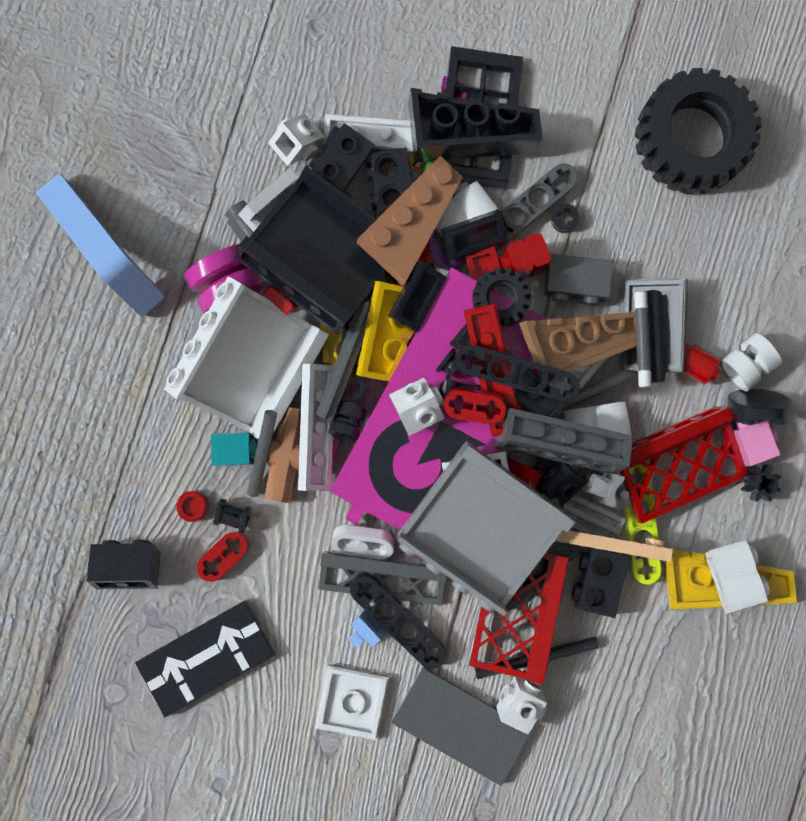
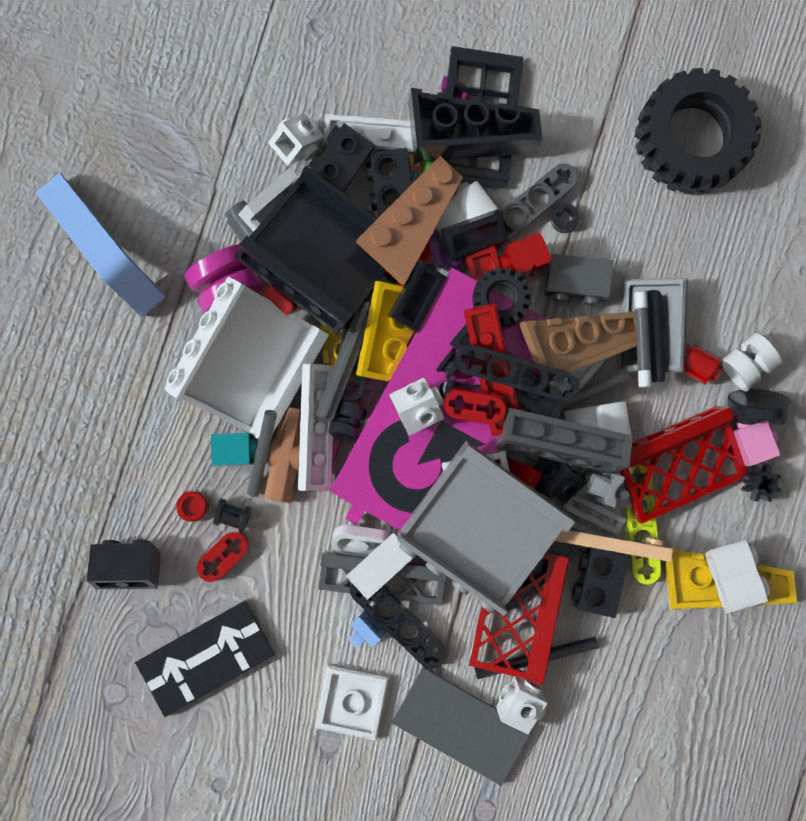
(379, 566): none -> white tile

